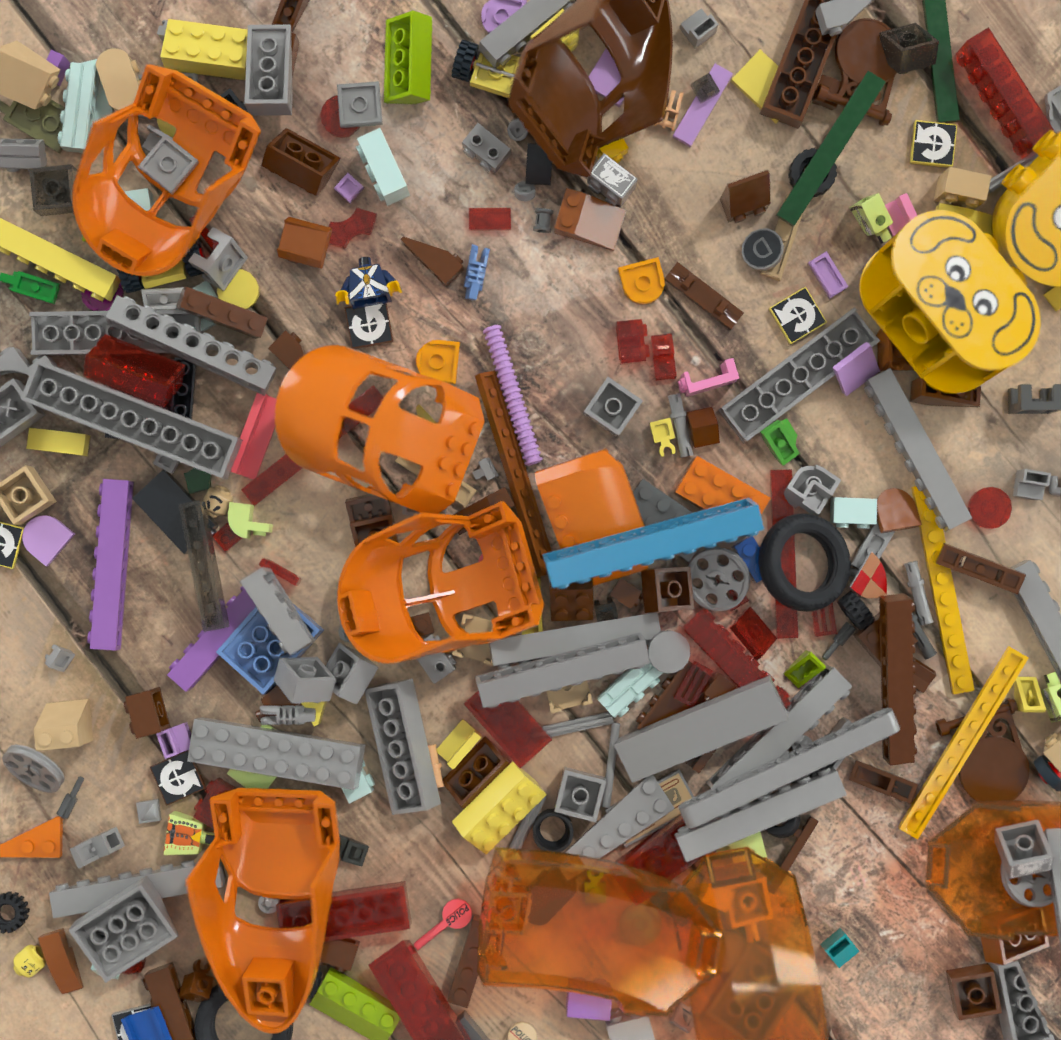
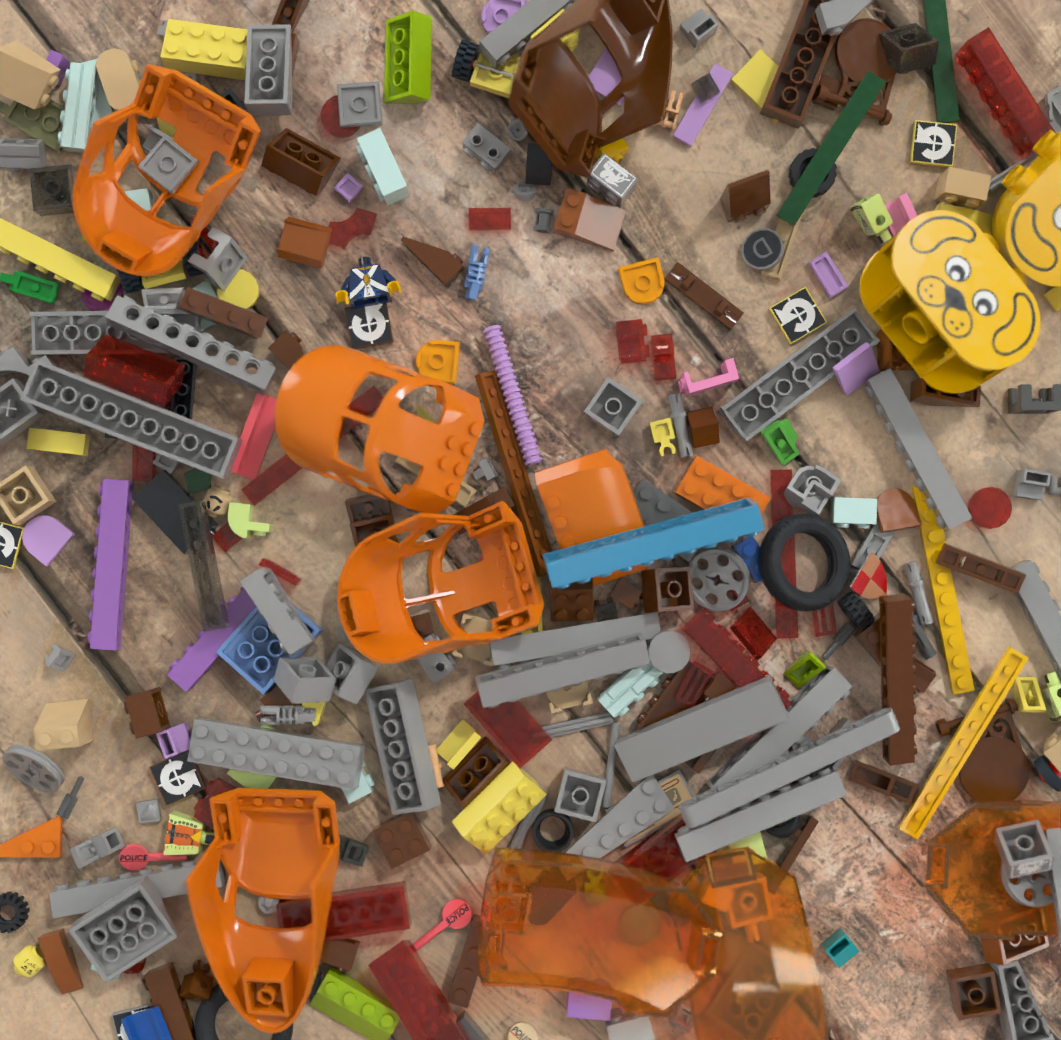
(136, 857): none -> coral piece
(142, 464): none -> clear red tile
(401, 838): none -> reddish brown brick

